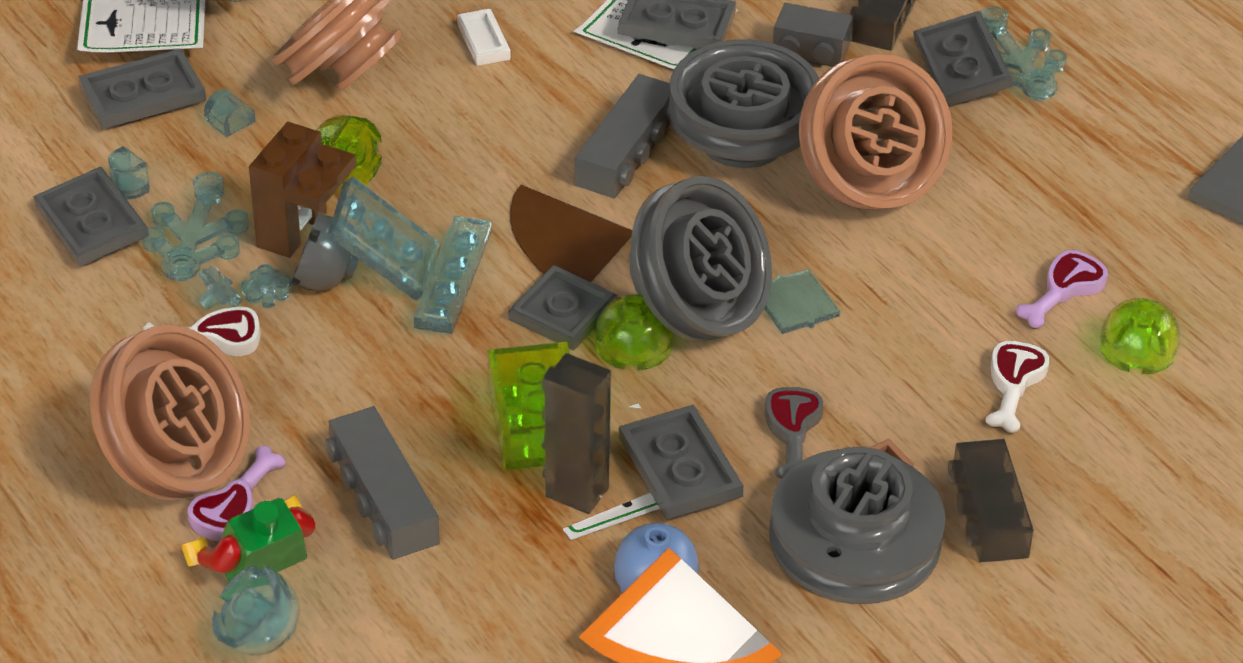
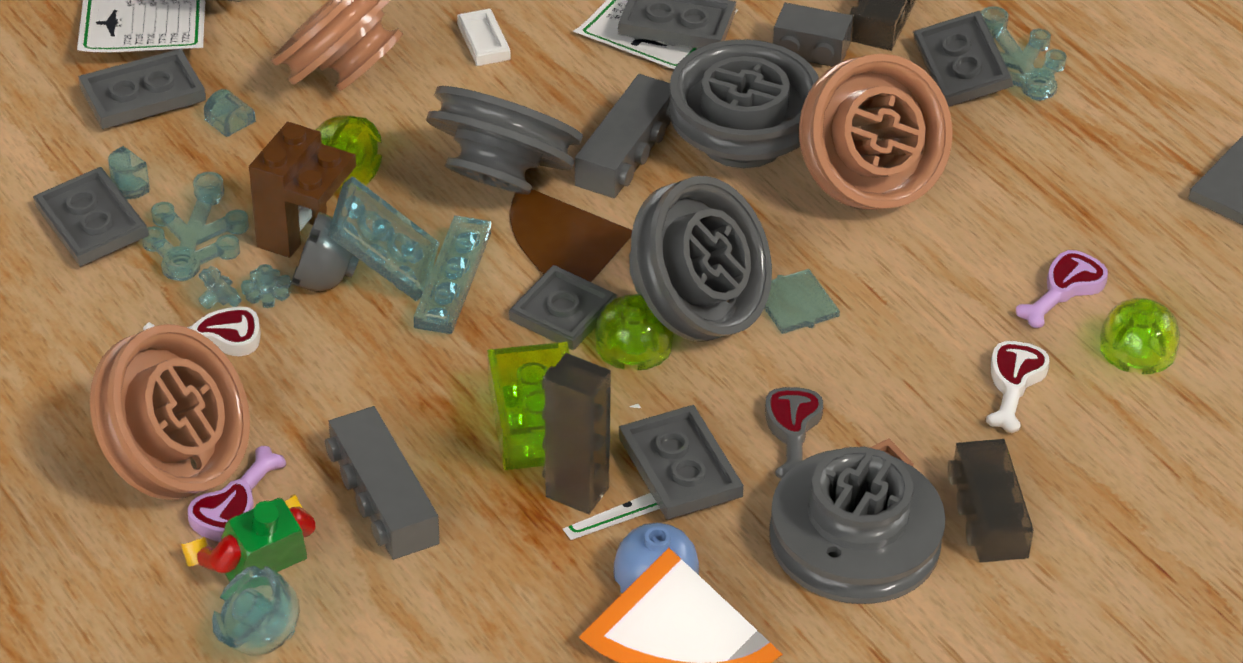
(501, 138): none -> dark grey wheel

